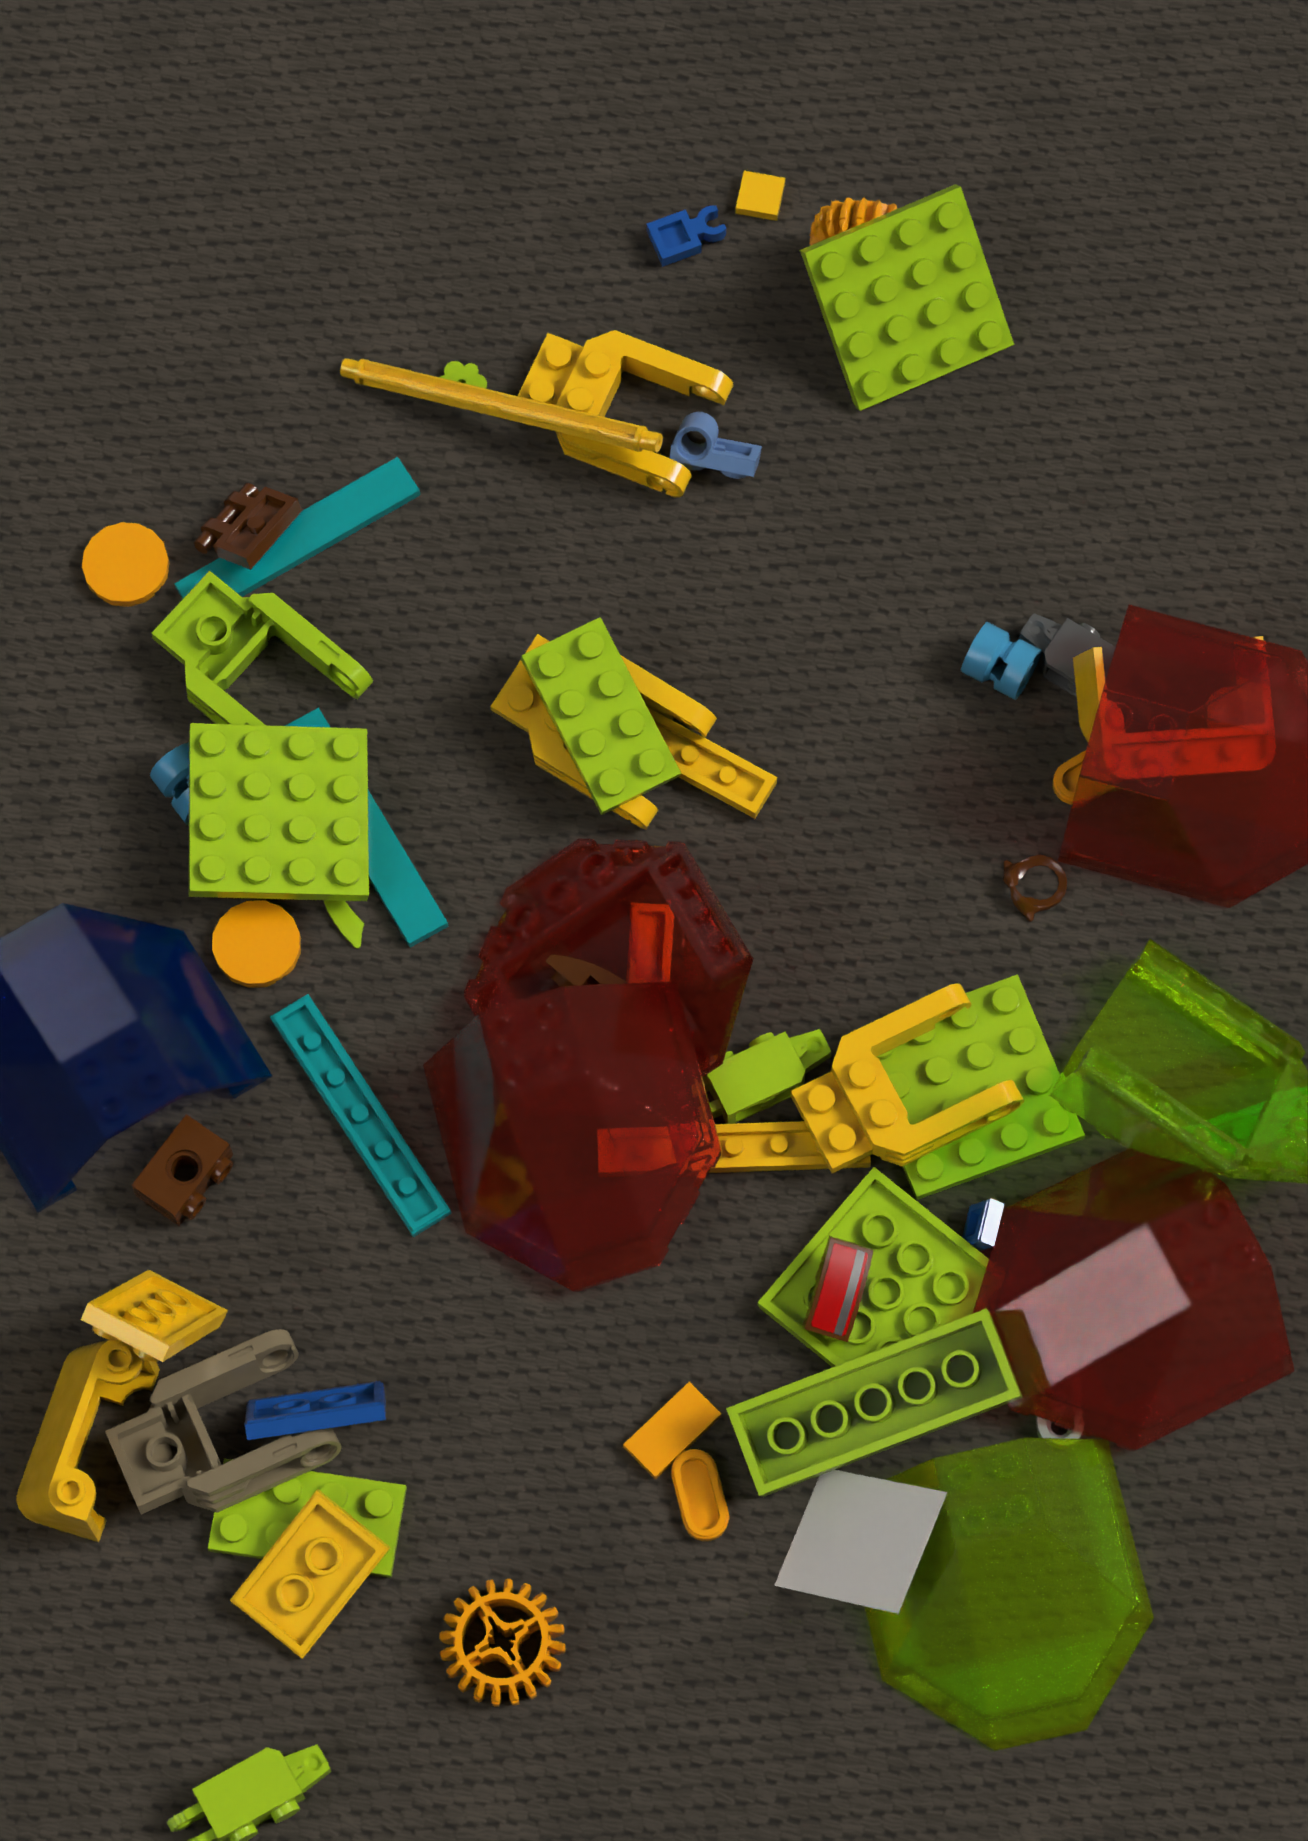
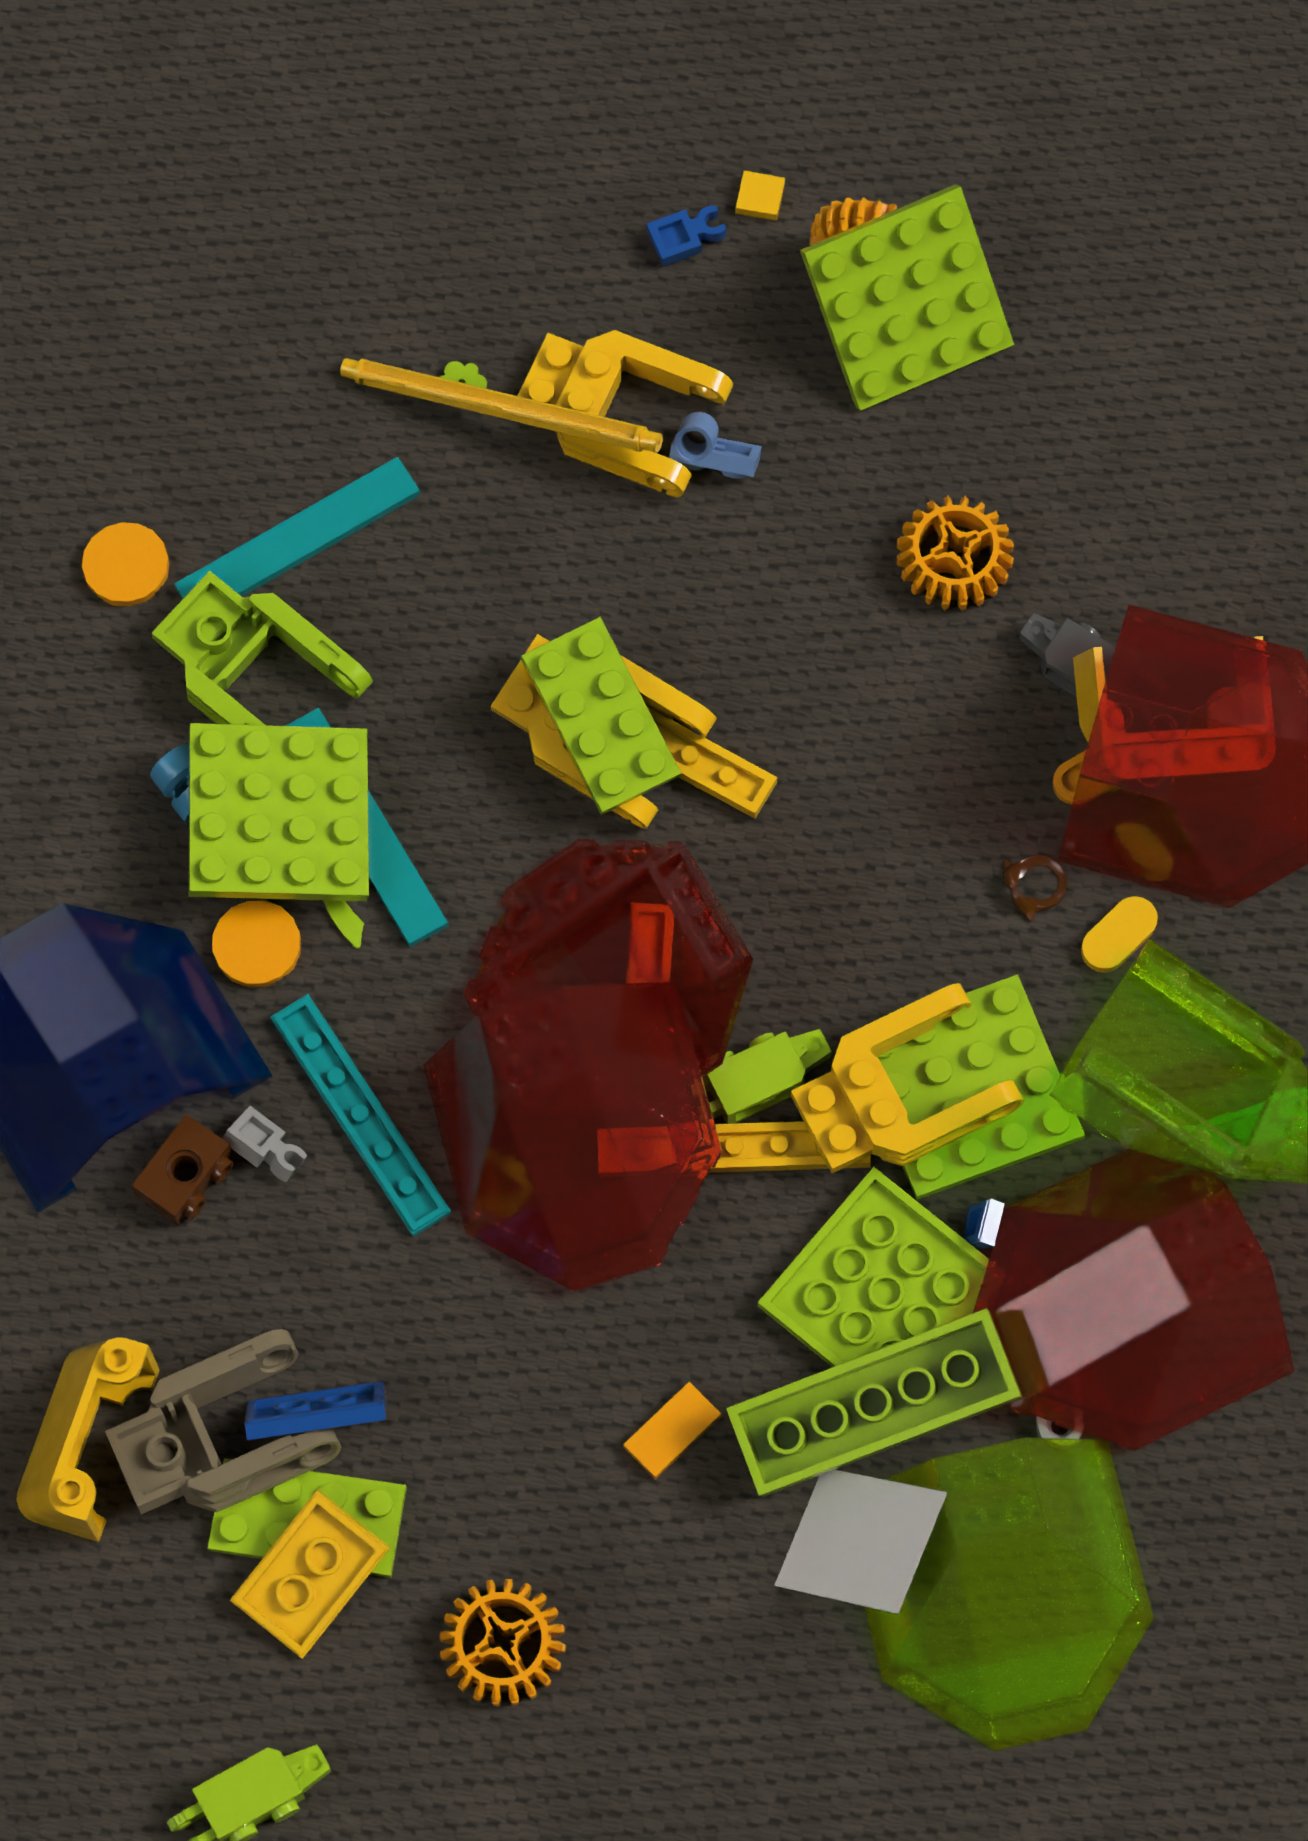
(153, 1316): yellow plate -> none
(248, 524): reddish brown plate -> none
(260, 1140): none -> light grey plate
(578, 972): reddish brown slope -> none
(700, 1495): light orange tile -> none
(838, 1288): slope -> none
(925, 569): none -> light orange gear
(987, 653): dark azure wheel -> none
(1119, 934): none -> yellow tile

